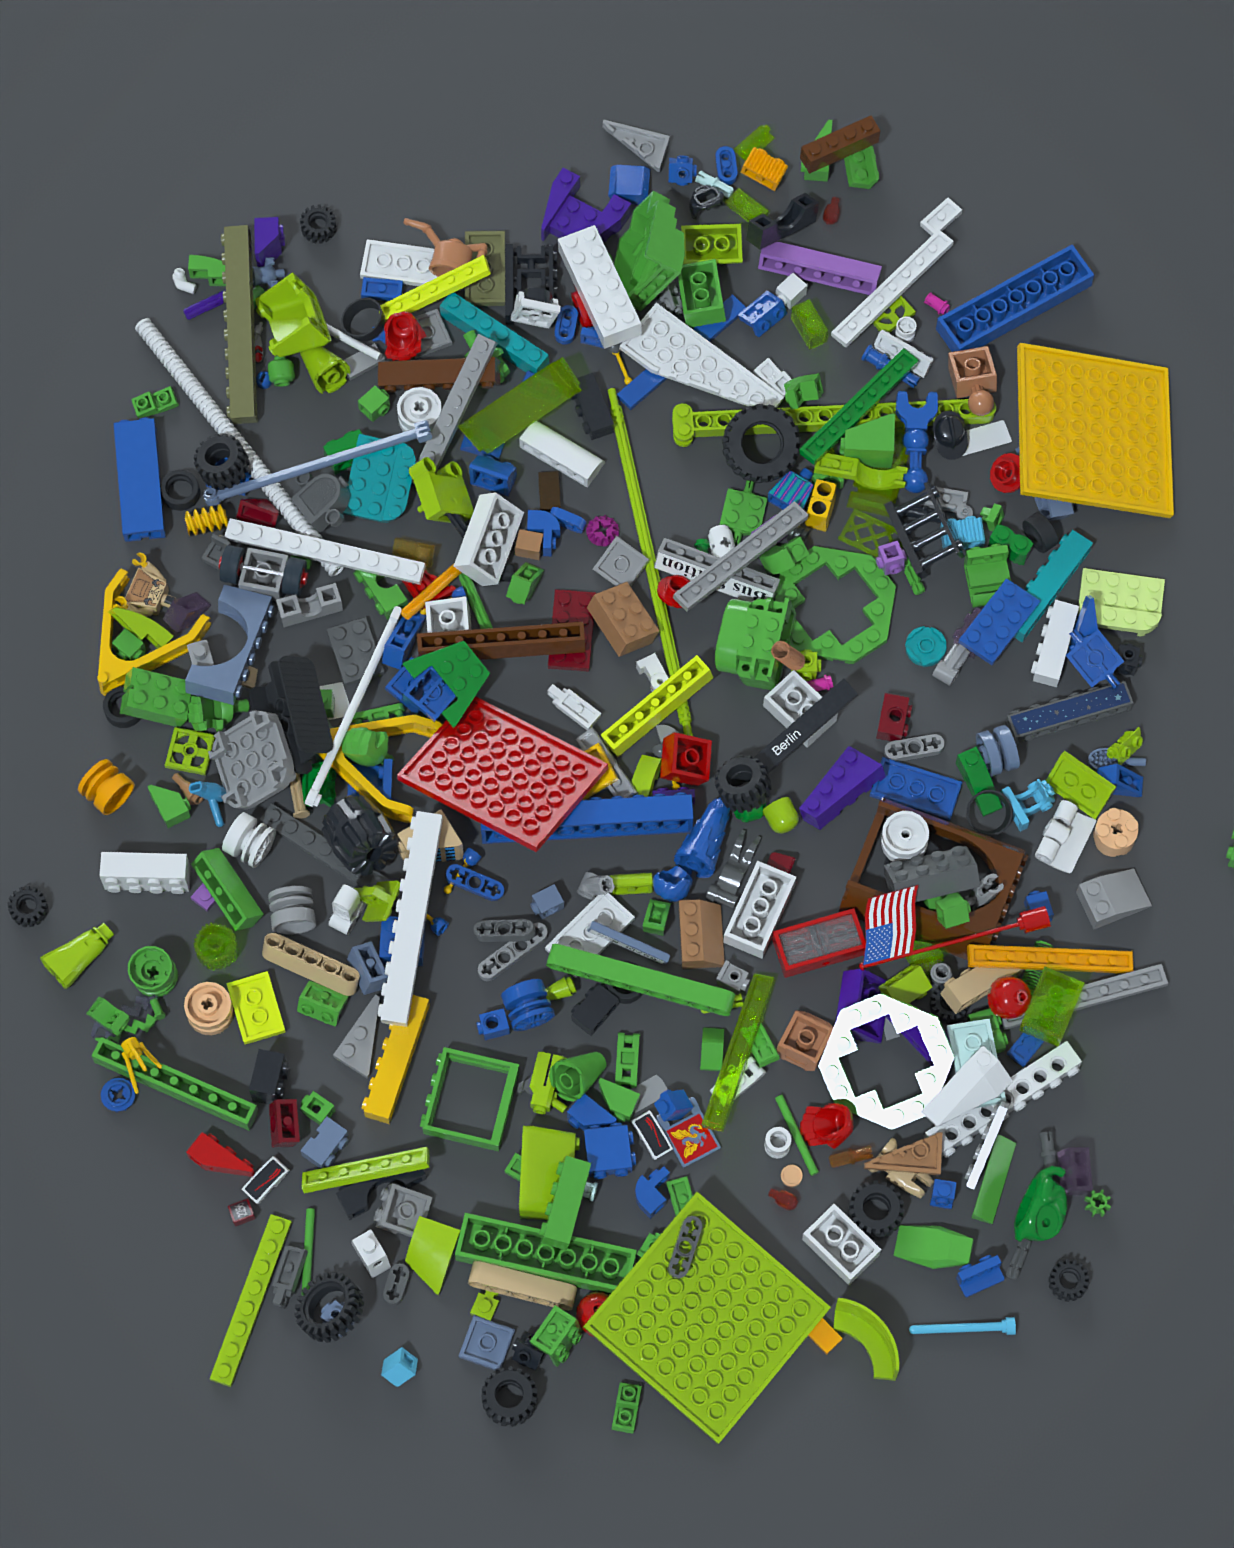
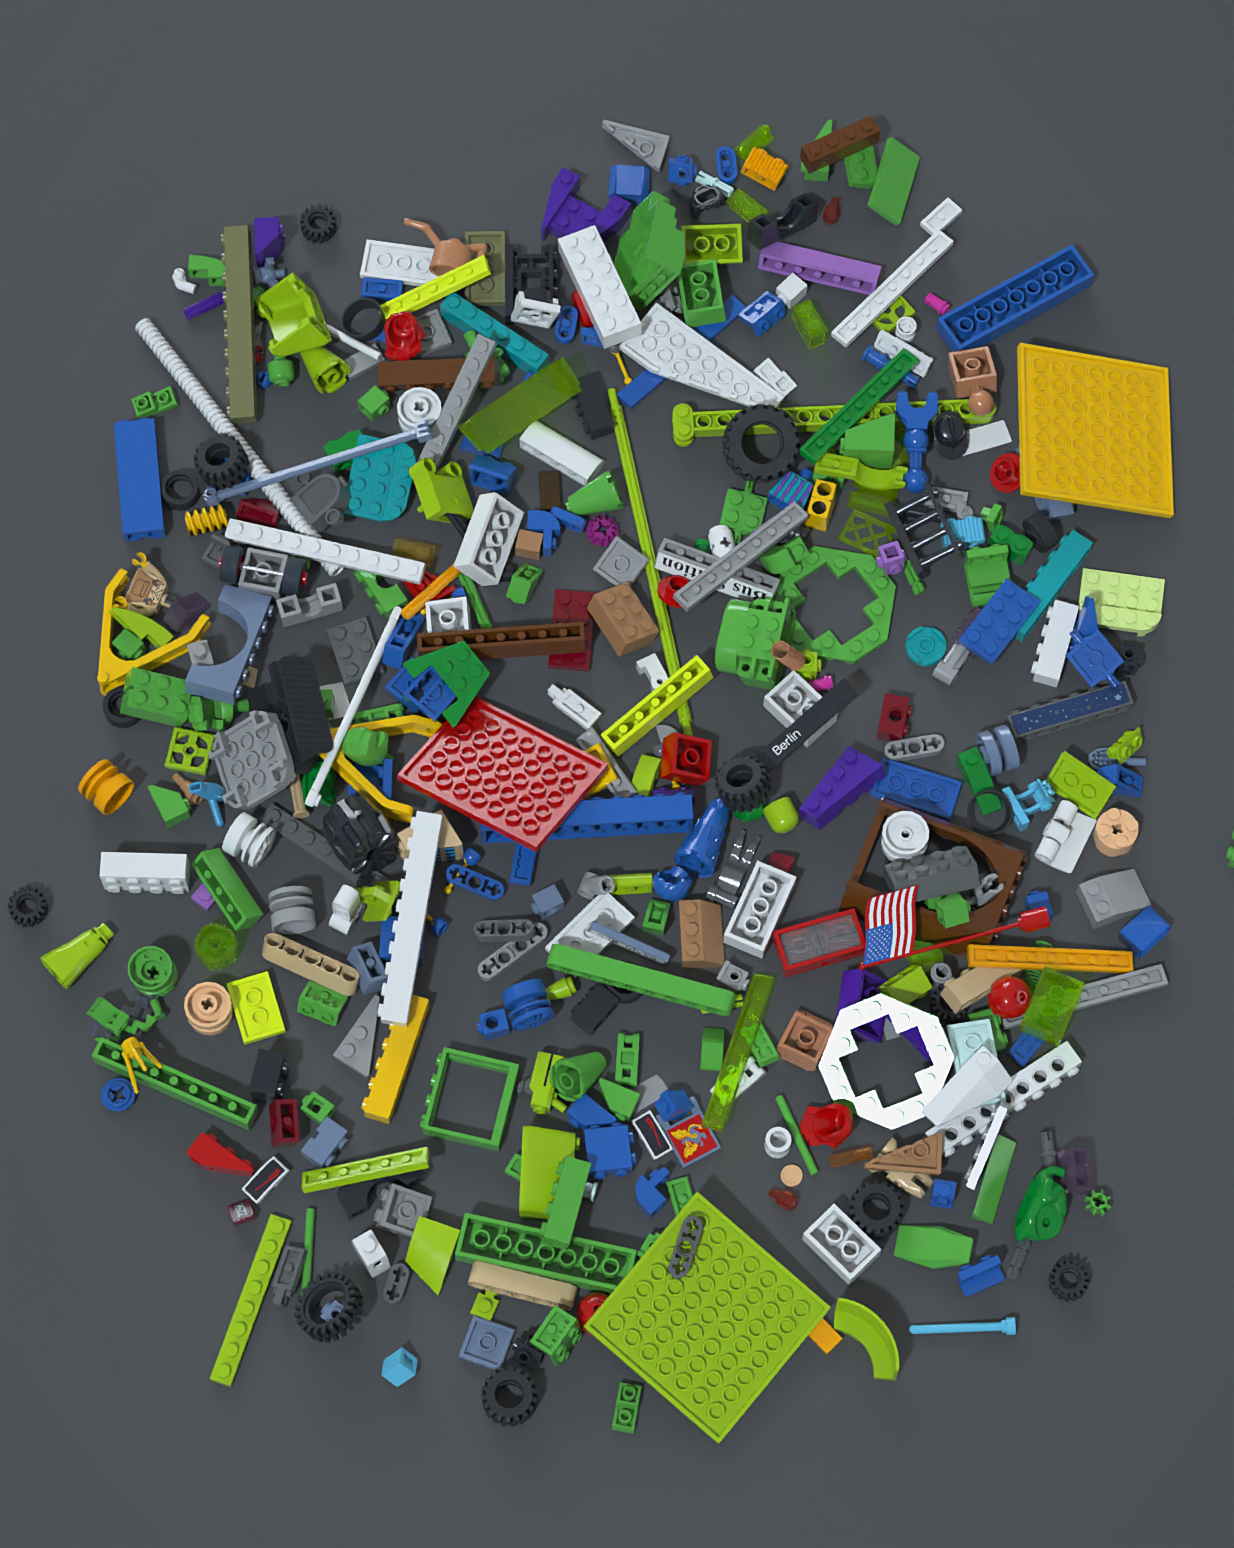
(522, 866): none -> blue plate
(596, 496): none -> bright green cone
(803, 389): bright green brick -> none
(893, 181): none -> bright green tile
(1143, 932): none -> blue piece

